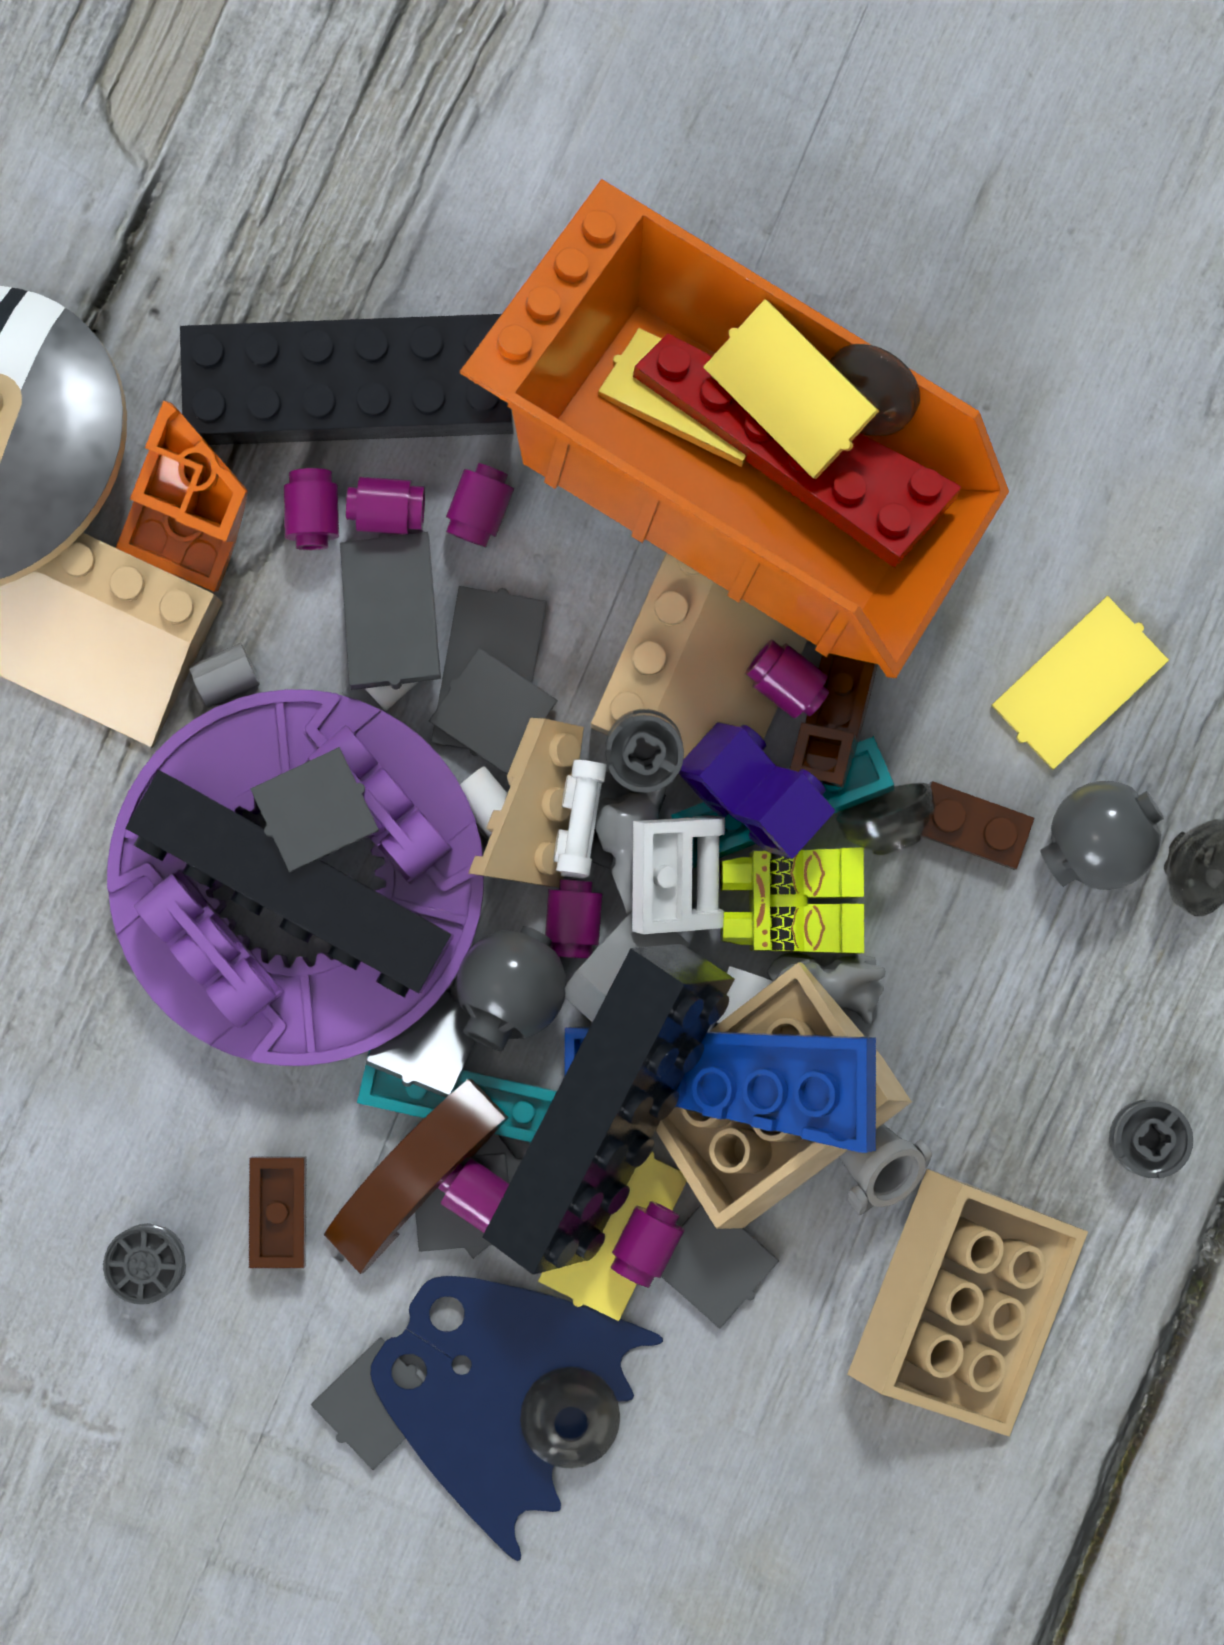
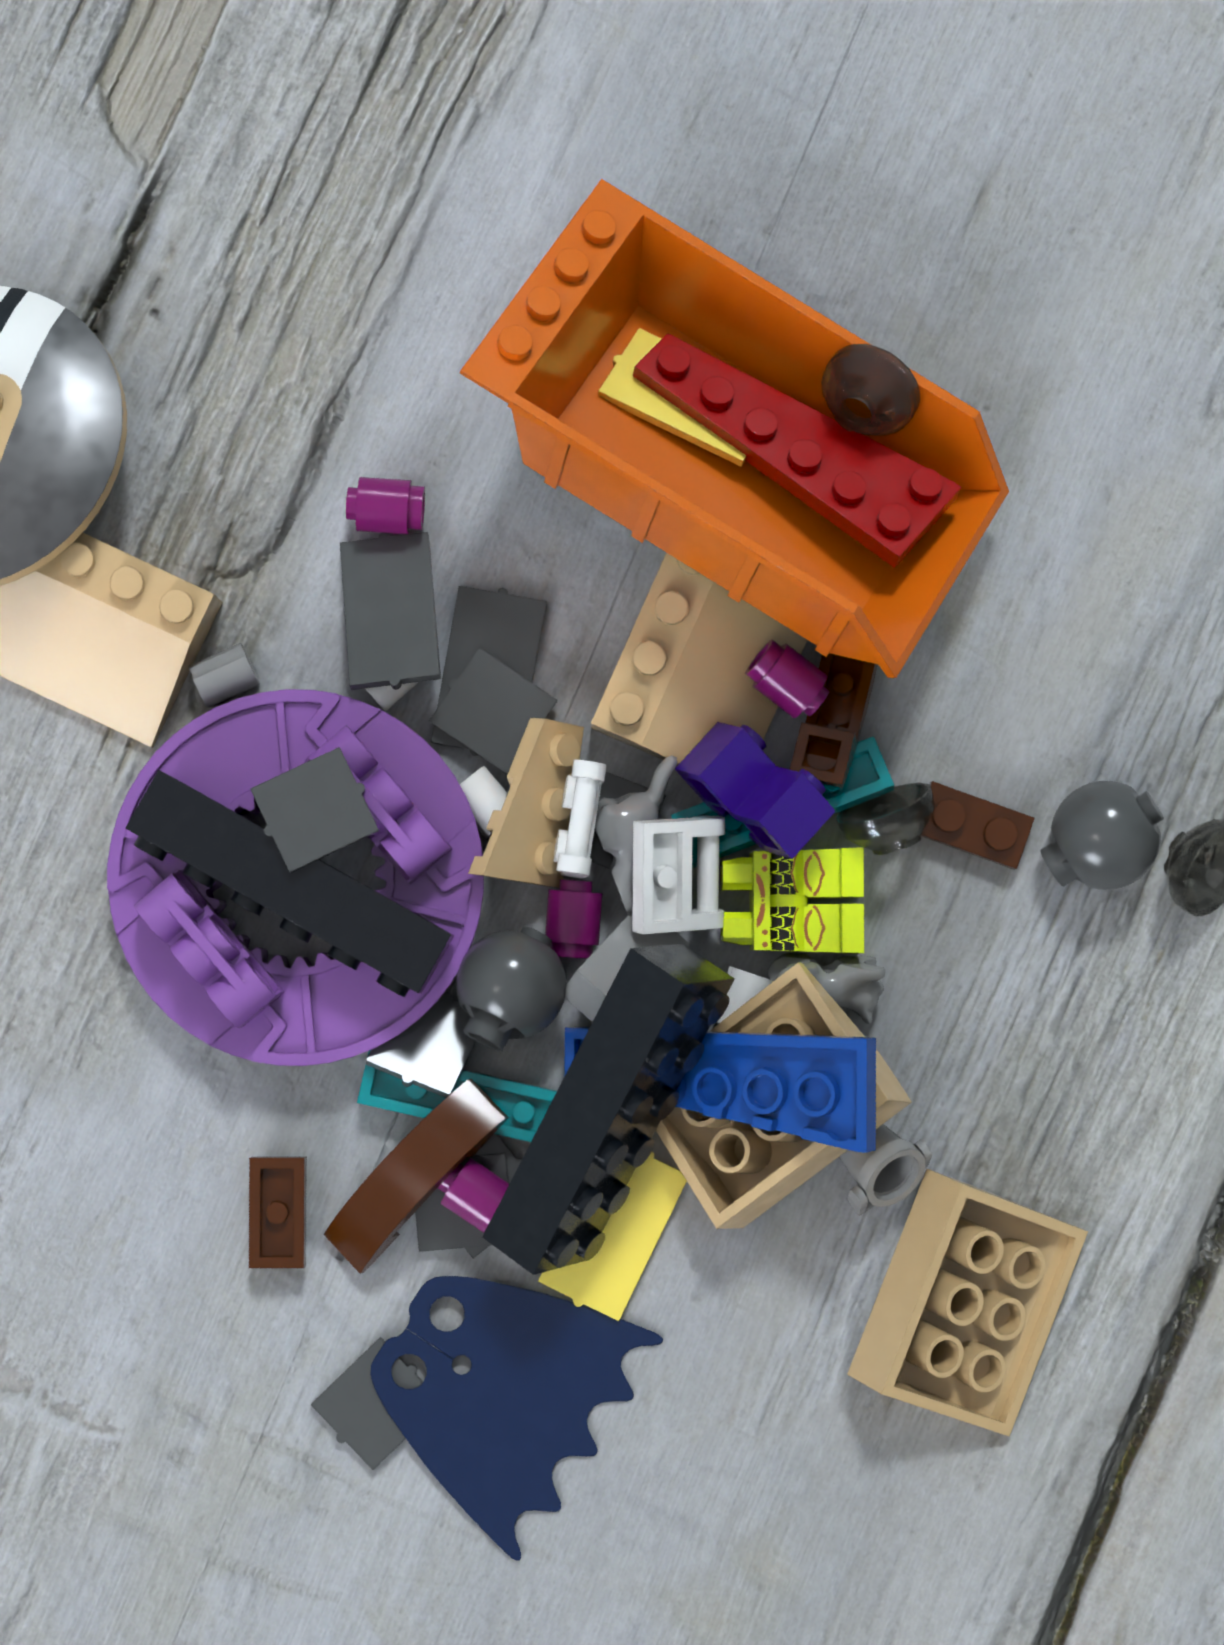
(144, 1263): dark grey wheel -> none
(184, 505): orange slope -> none
(311, 508): magenta brick -> none
(337, 380): black brick -> none
(479, 504): magenta brick -> none
(563, 1389): clear smoke piece -> none
(644, 750): dark grey wheel -> none
(647, 1243): magenta brick -> none
(717, 1267): dark grey piece -> none
(791, 389): light yellow piece -> none
(1080, 682): light yellow piece -> none
(1151, 1138): dark grey wheel -> none

